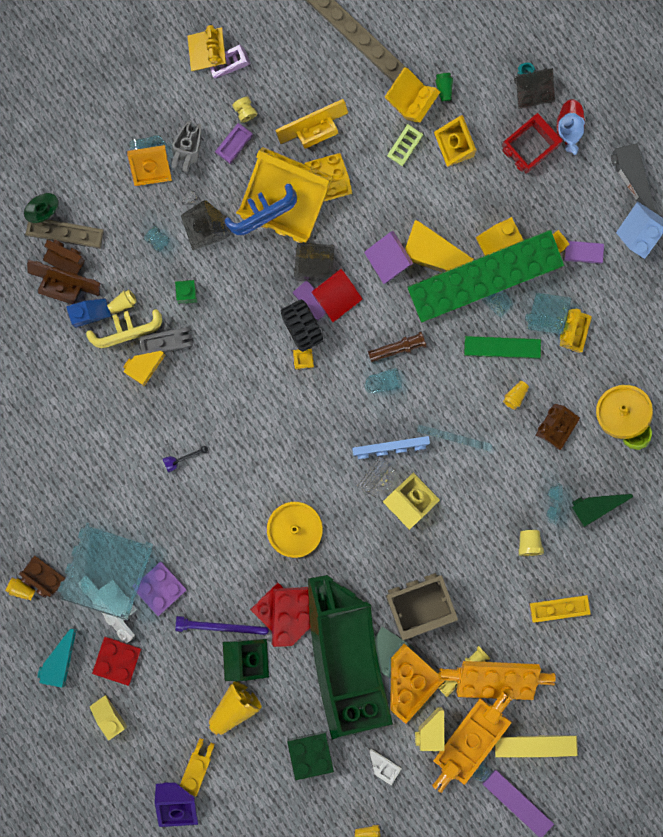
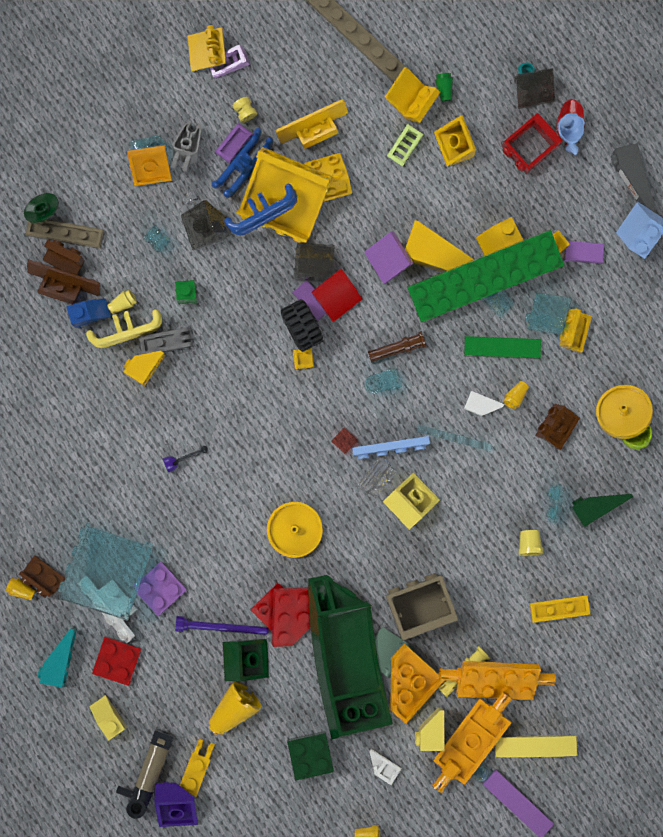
(149, 773): none -> piece
(242, 163): none -> blue piece
(344, 440): none -> clear red tile
(481, 405): none -> white tile

